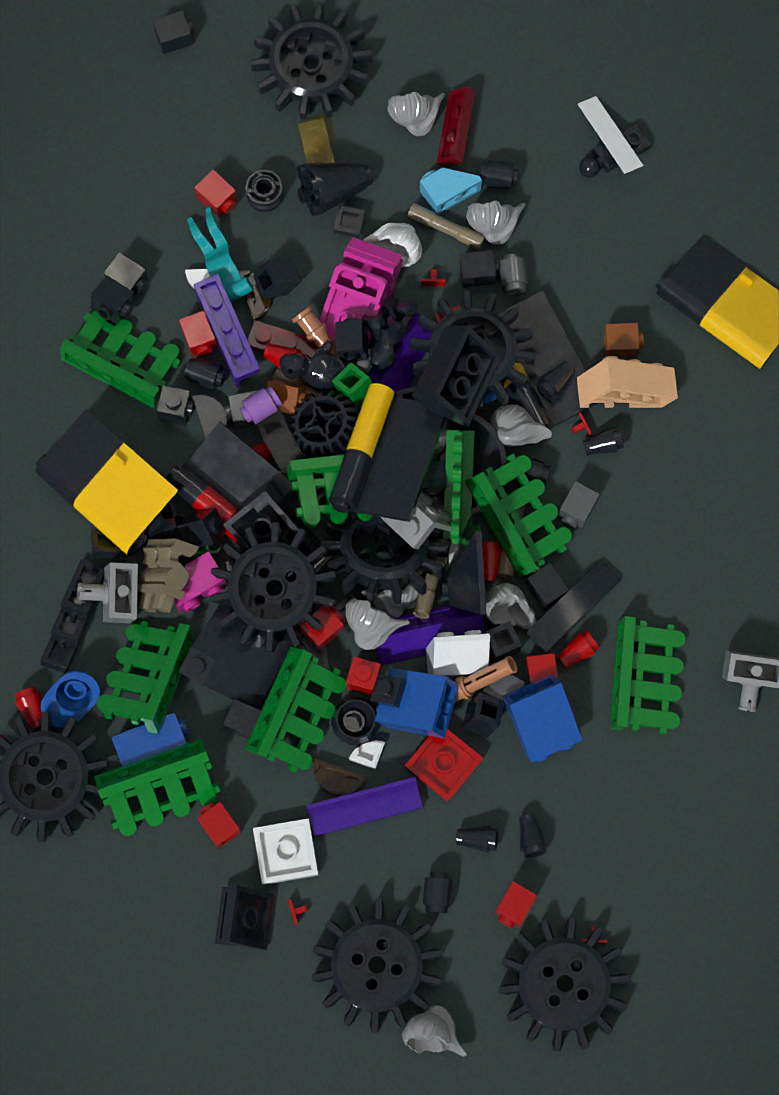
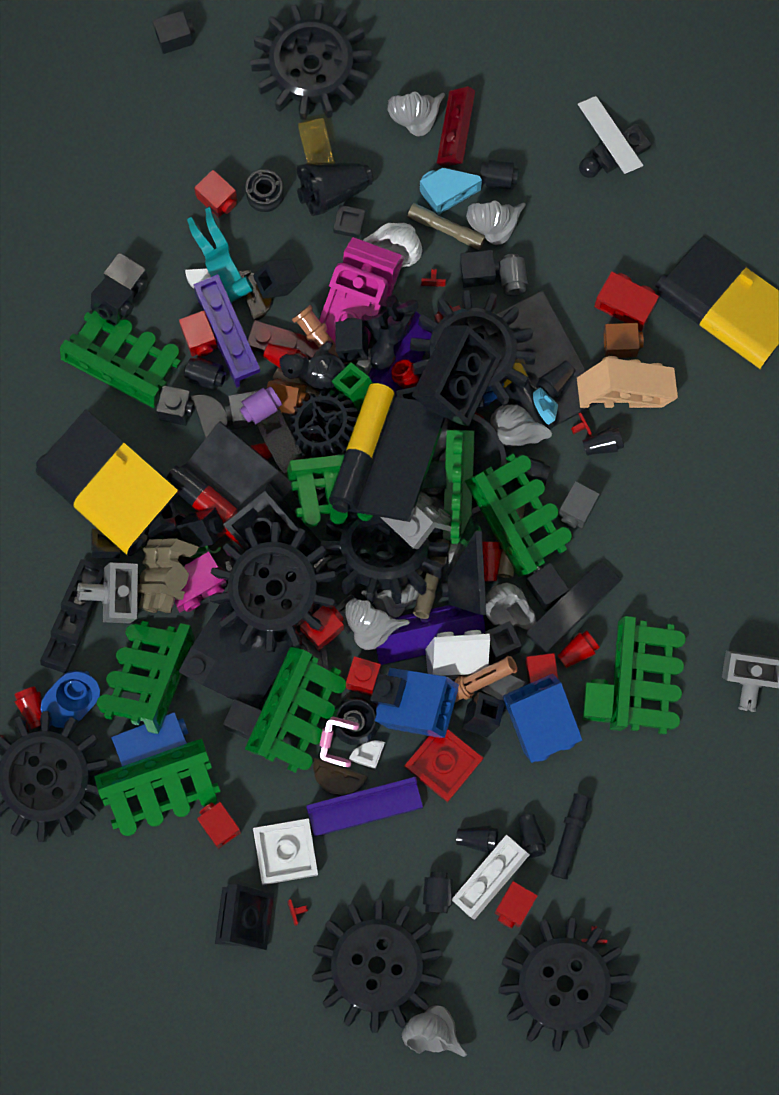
(326, 739): none -> bright pink piece
(403, 374): none -> red cone
(490, 877): none -> white plate
(545, 405): none -> medium azure tile
(570, 836): none -> black pin
(598, 701): none -> green brick
(626, 300): none -> red brick

